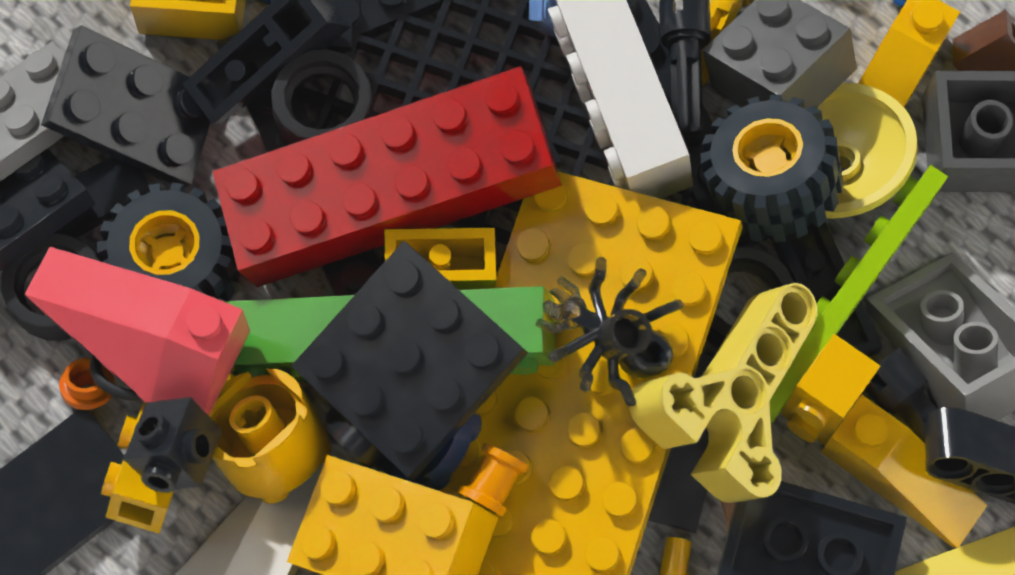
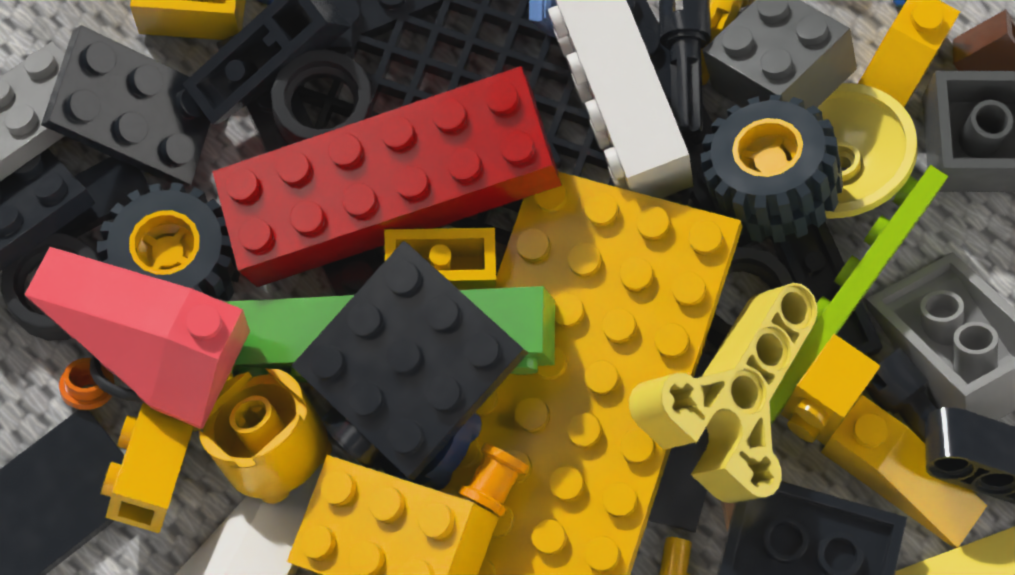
(172, 445): black brick -> none
(620, 338): animal -> none

